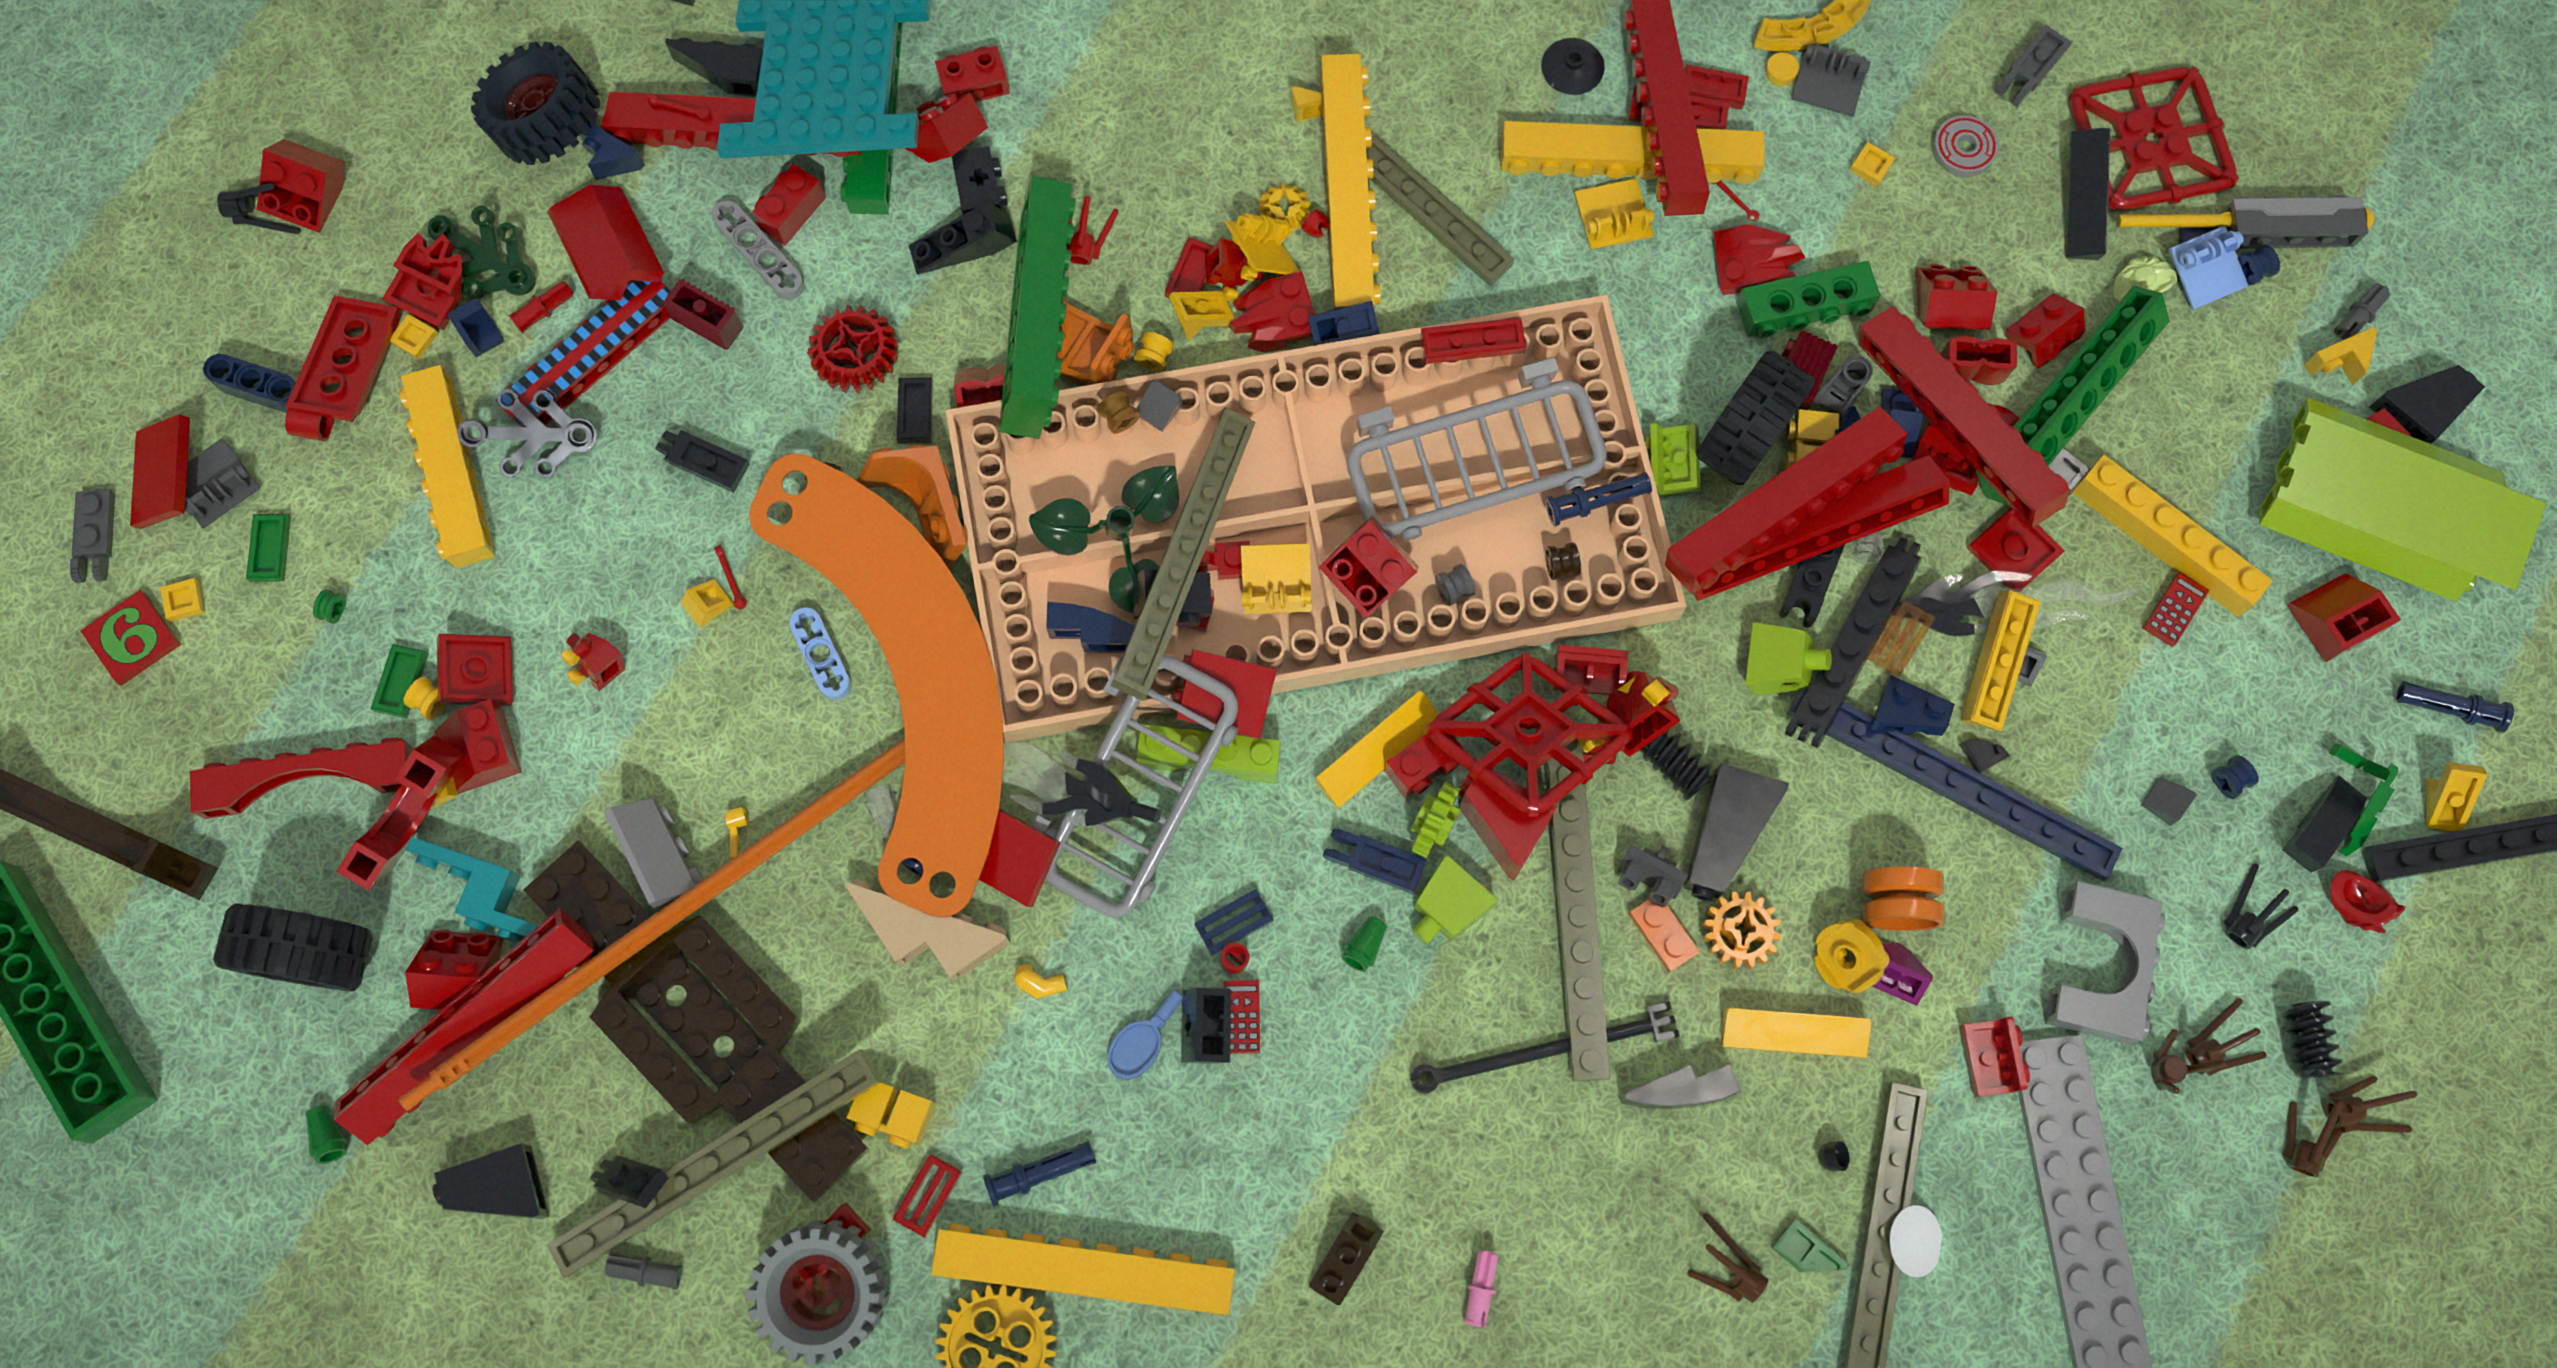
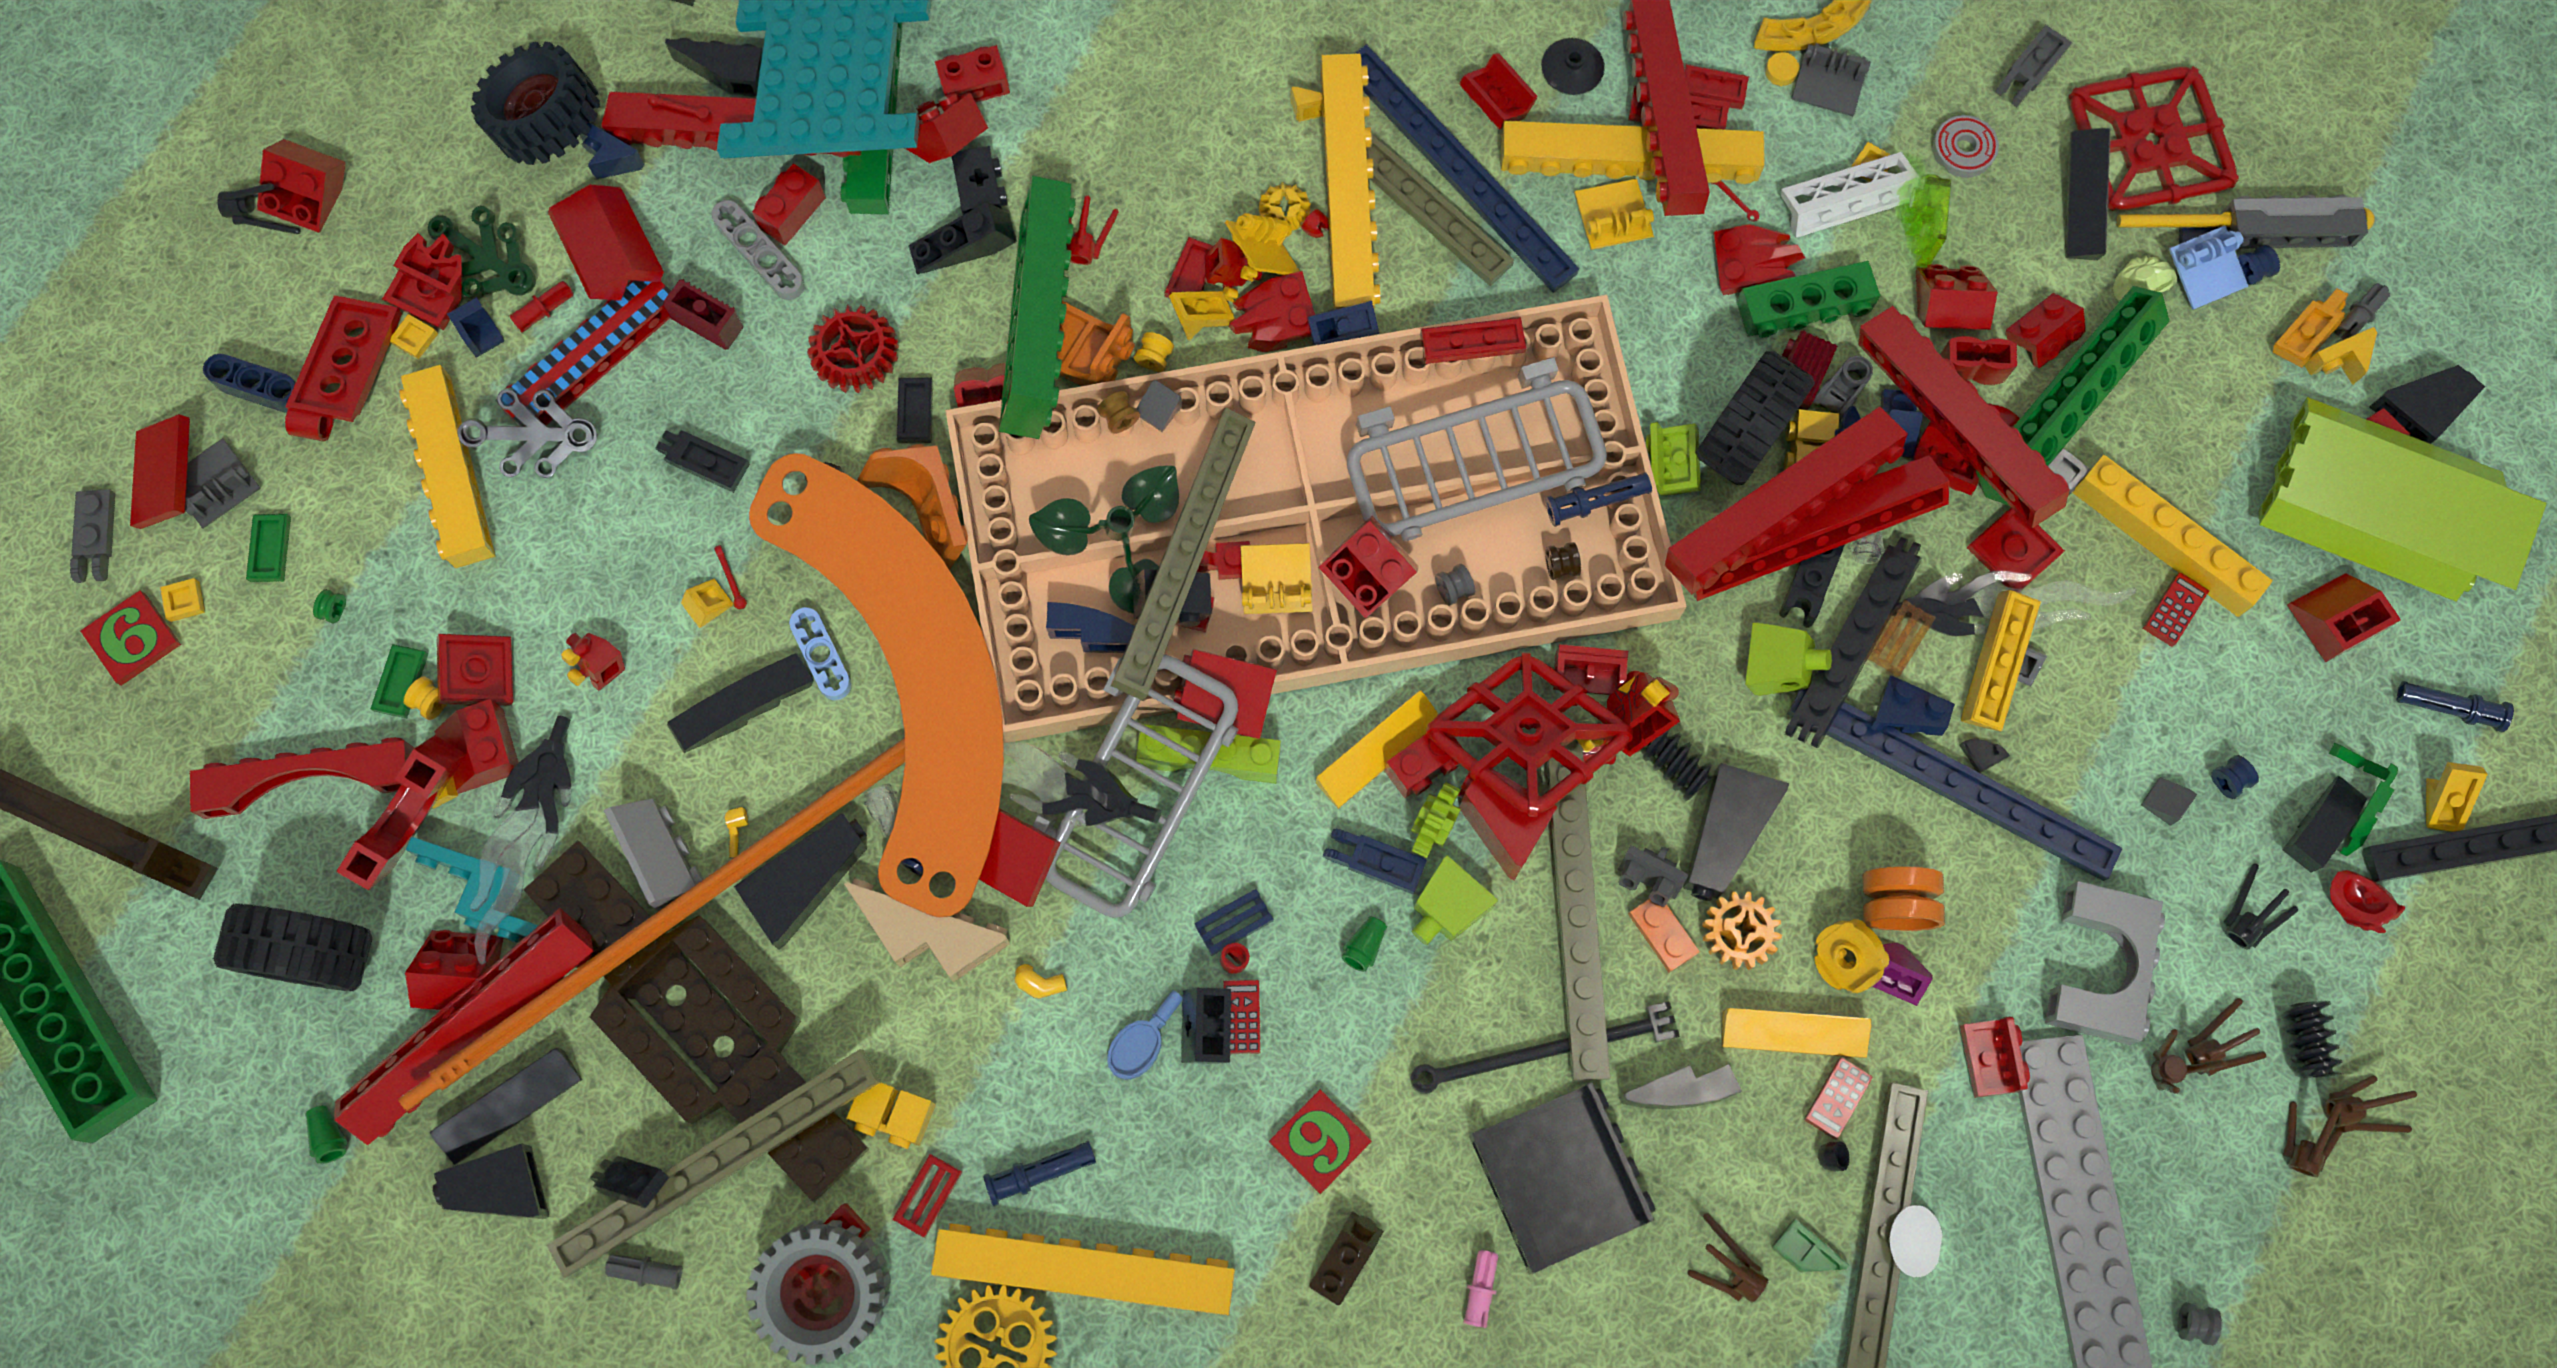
(506, 1105): none -> black slope
(521, 830): none -> clear piece
(739, 702): none -> black slope
(799, 879): none -> black slope
(1320, 1141): none -> tile
(1466, 174): none -> dark blue plate
(1499, 91): none -> red bracket
(1562, 1177): none -> black panel
(1838, 1098): none -> tile
(1855, 199): none -> white fence
(1927, 217): none -> clear neon green plate
(2199, 1324): none -> dark grey wheel
(2311, 329): none -> light orange hinge

